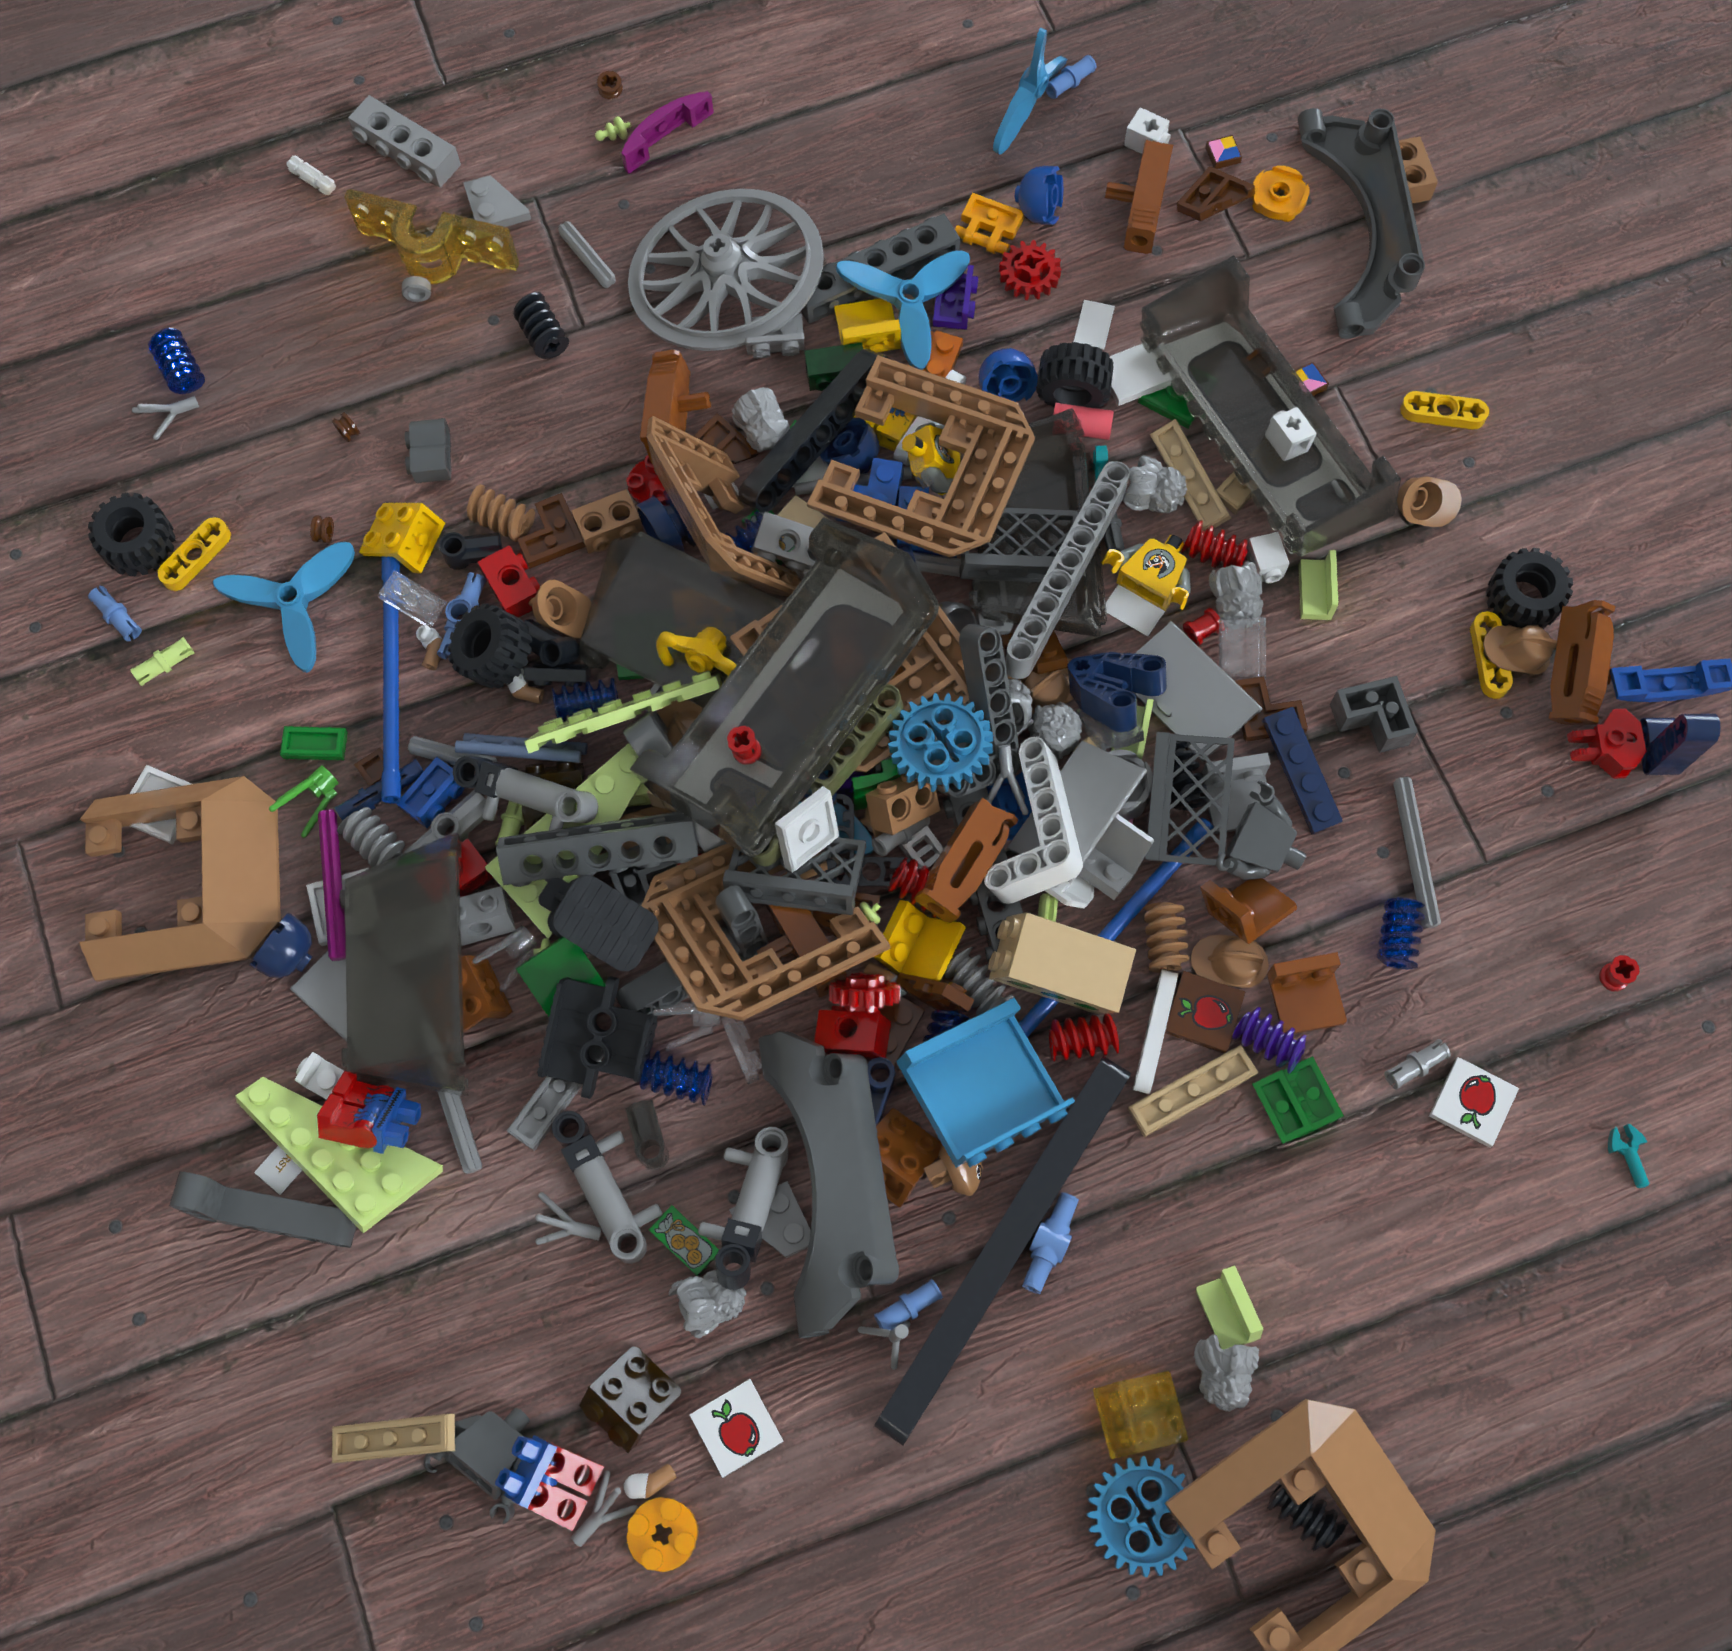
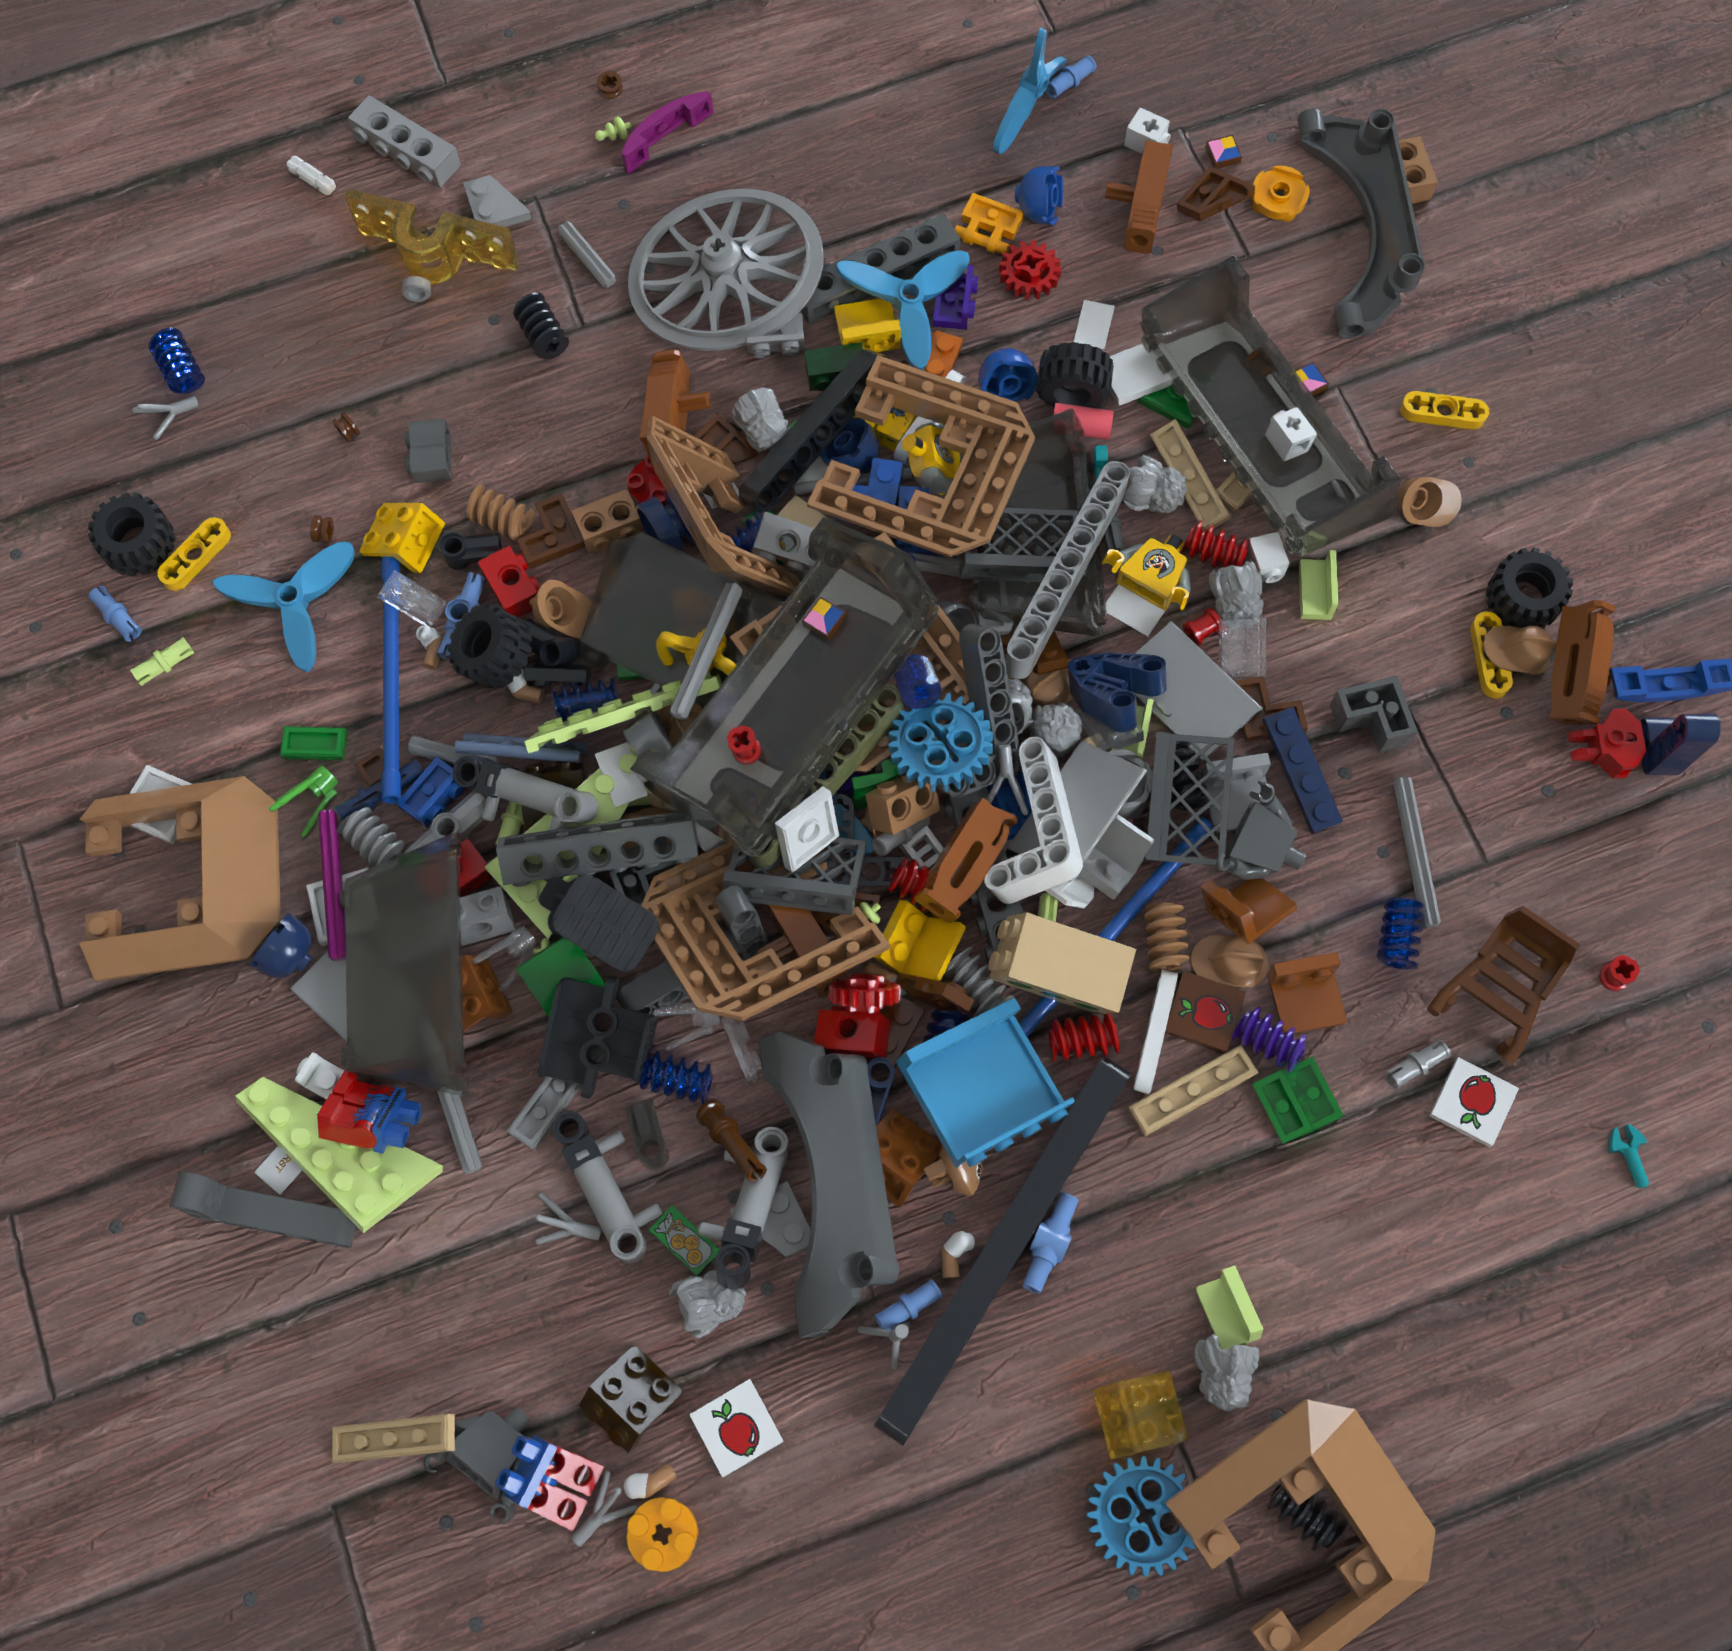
(626, 785): none -> white sticker
(706, 651): none -> light grey axle
(725, 1132): none -> reddish brown pin
(824, 618): none -> tile
(918, 682): none -> clear blue piece
(952, 1250): none -> arm
(1539, 937): none -> reddish brown hand

